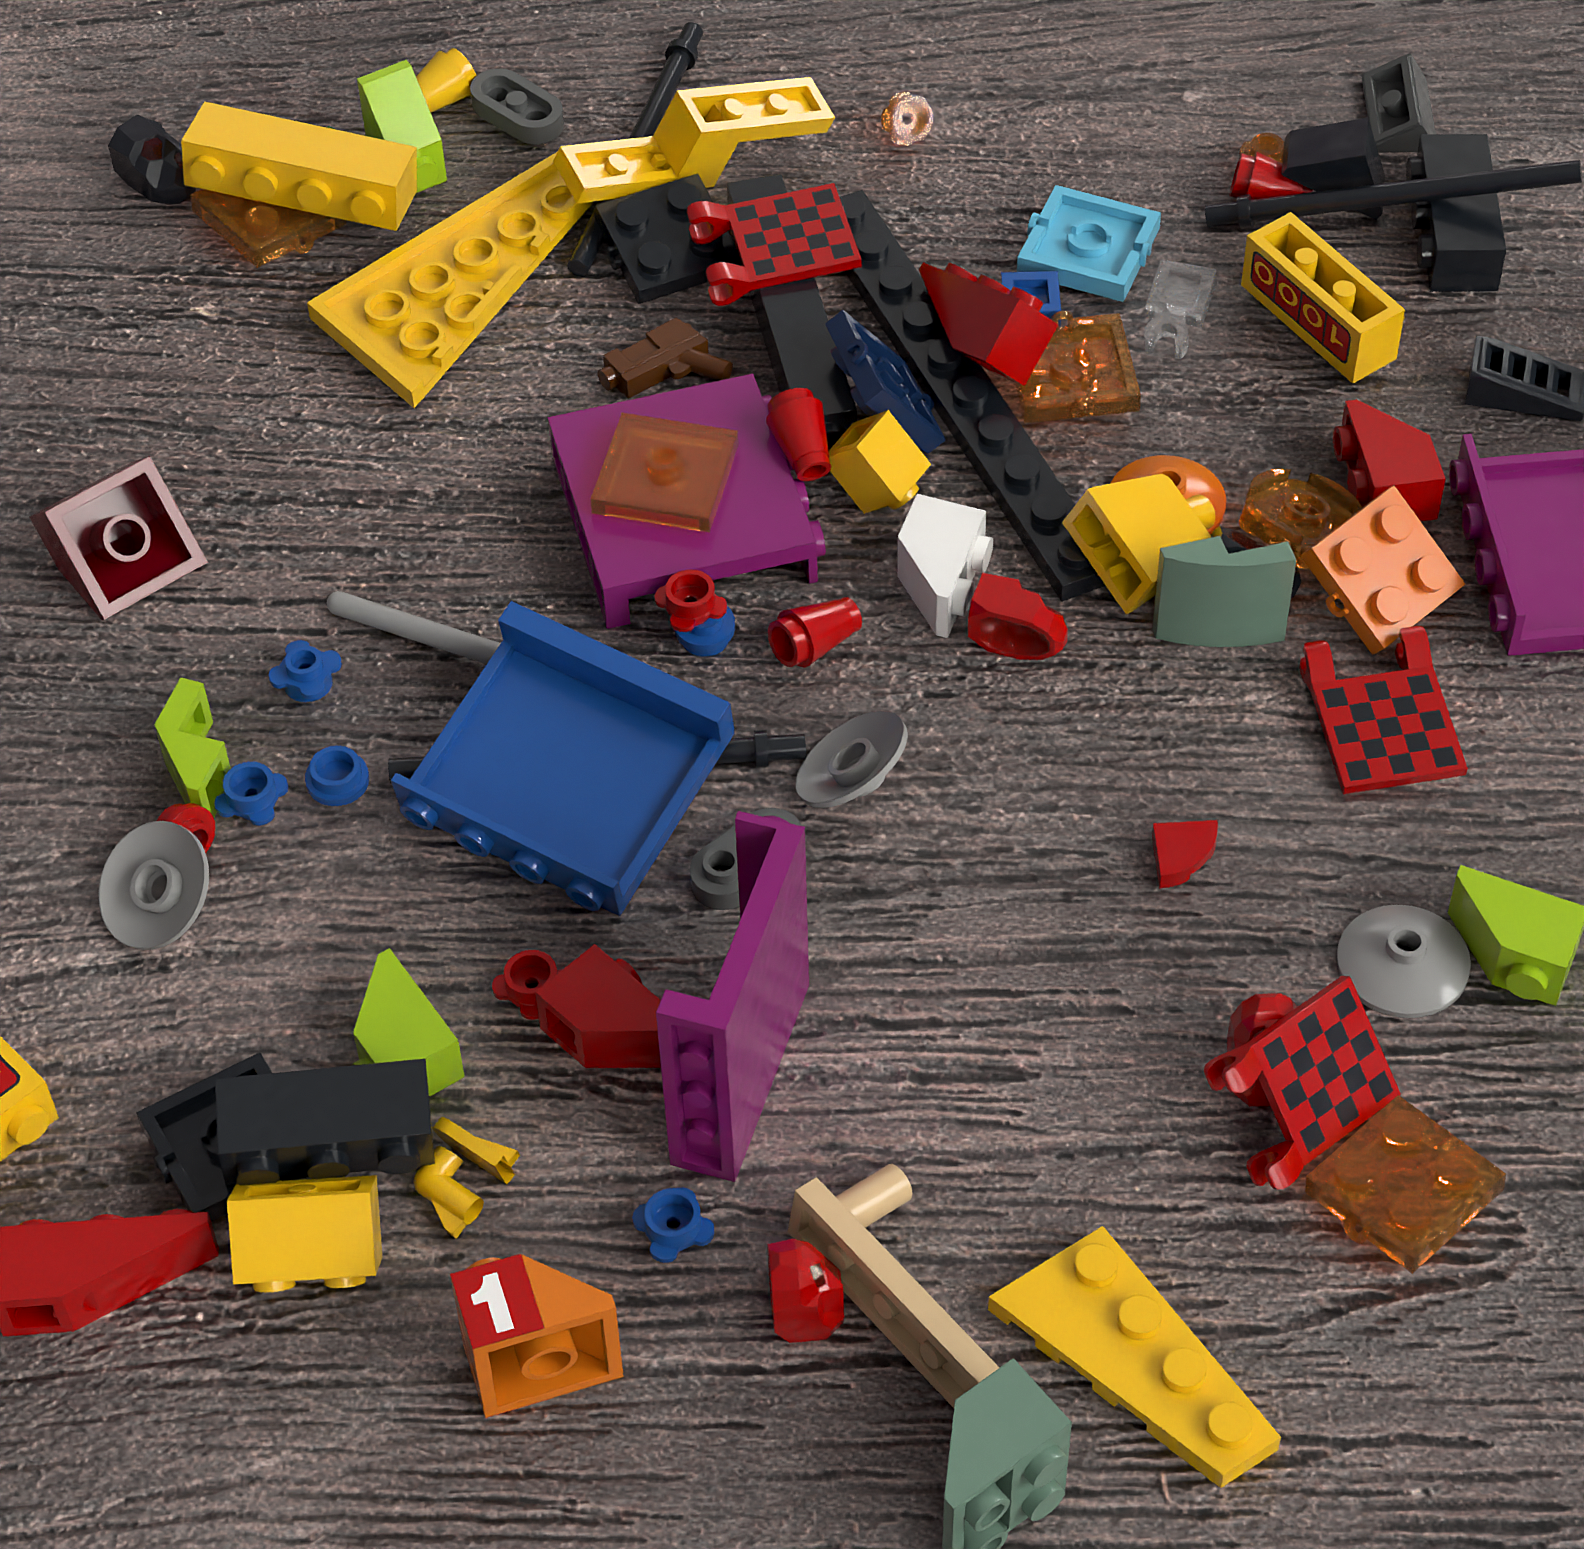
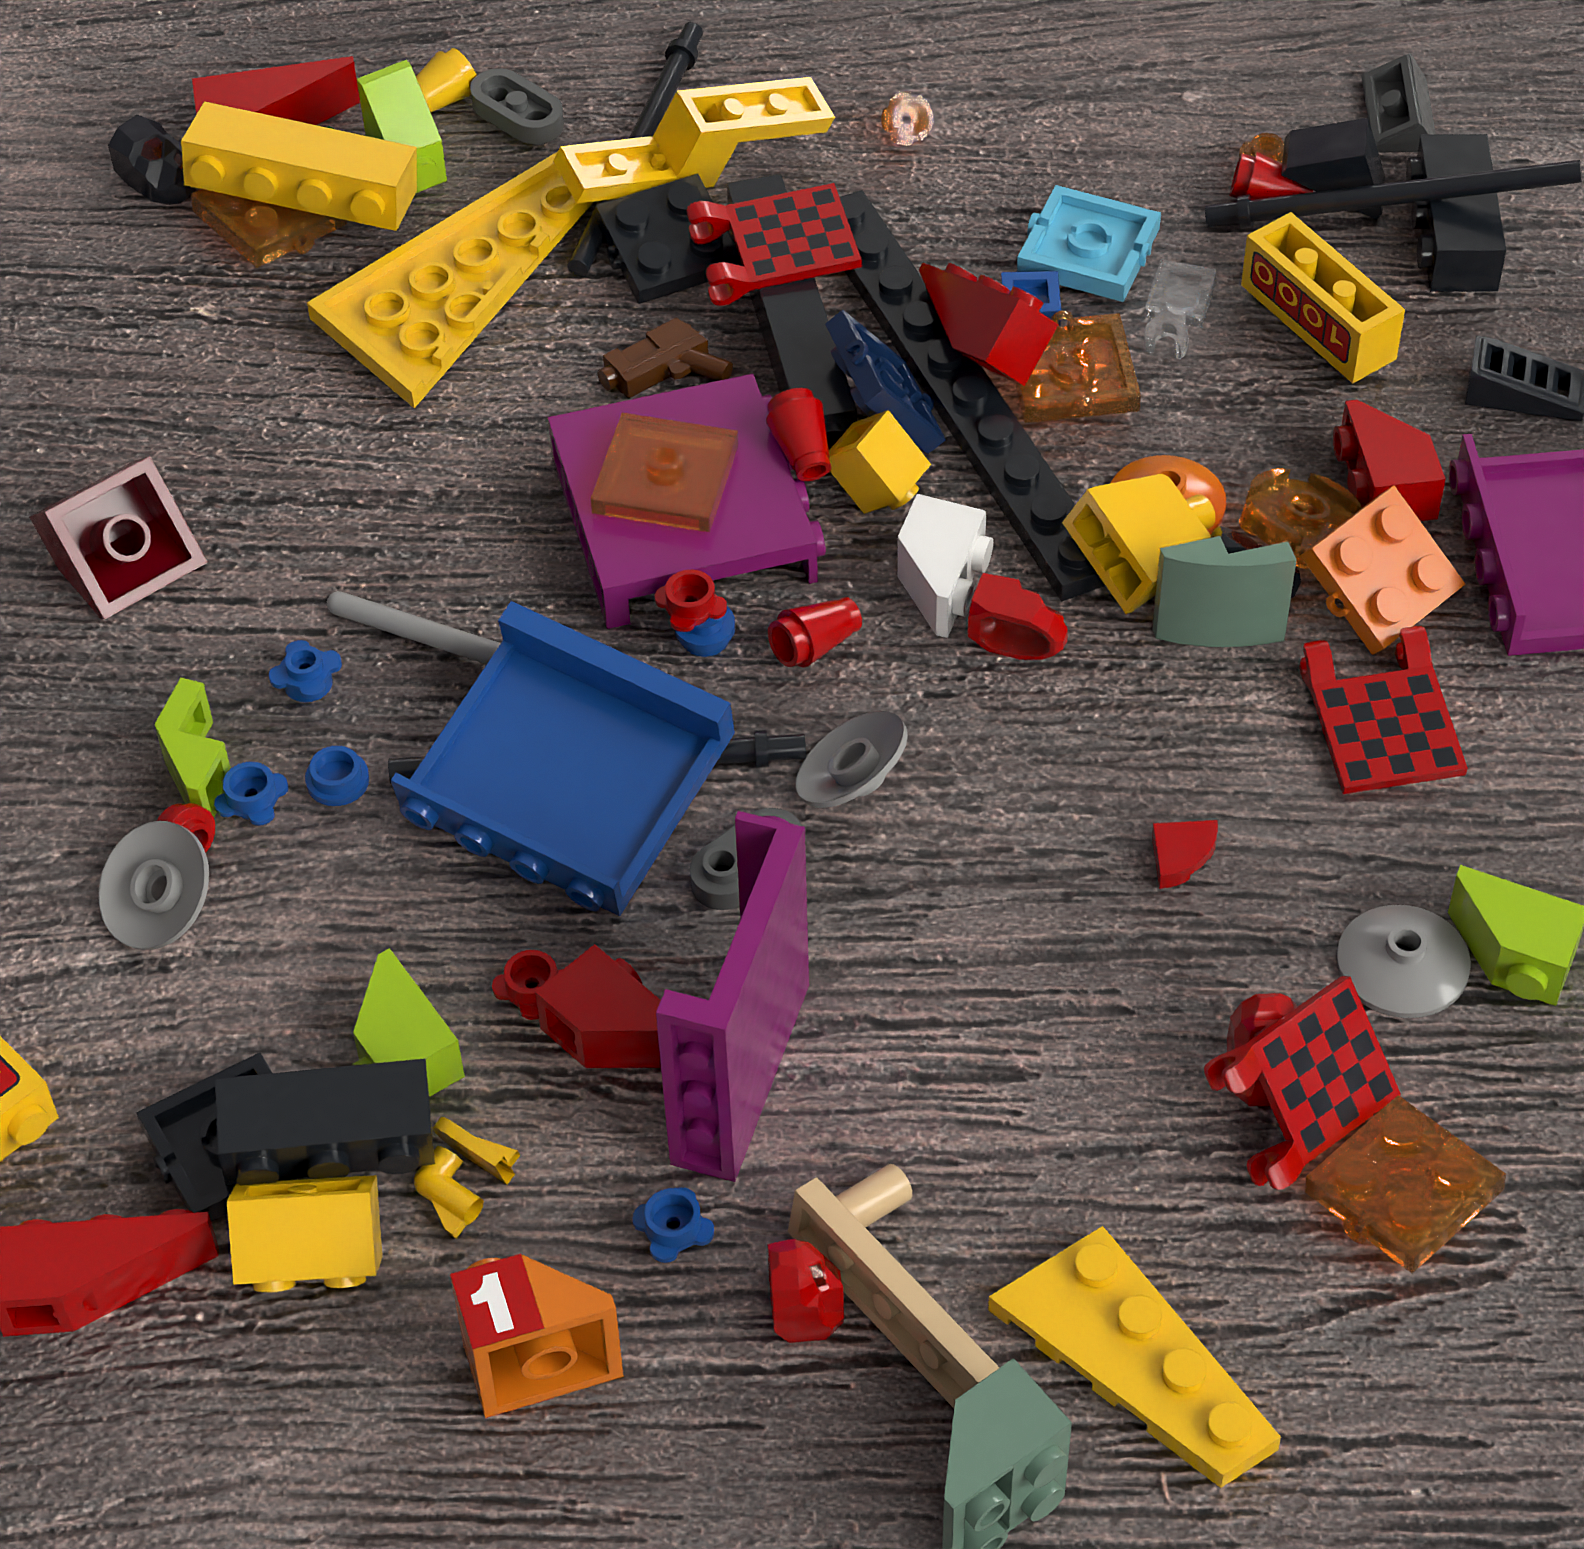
(293, 92): none -> red slope

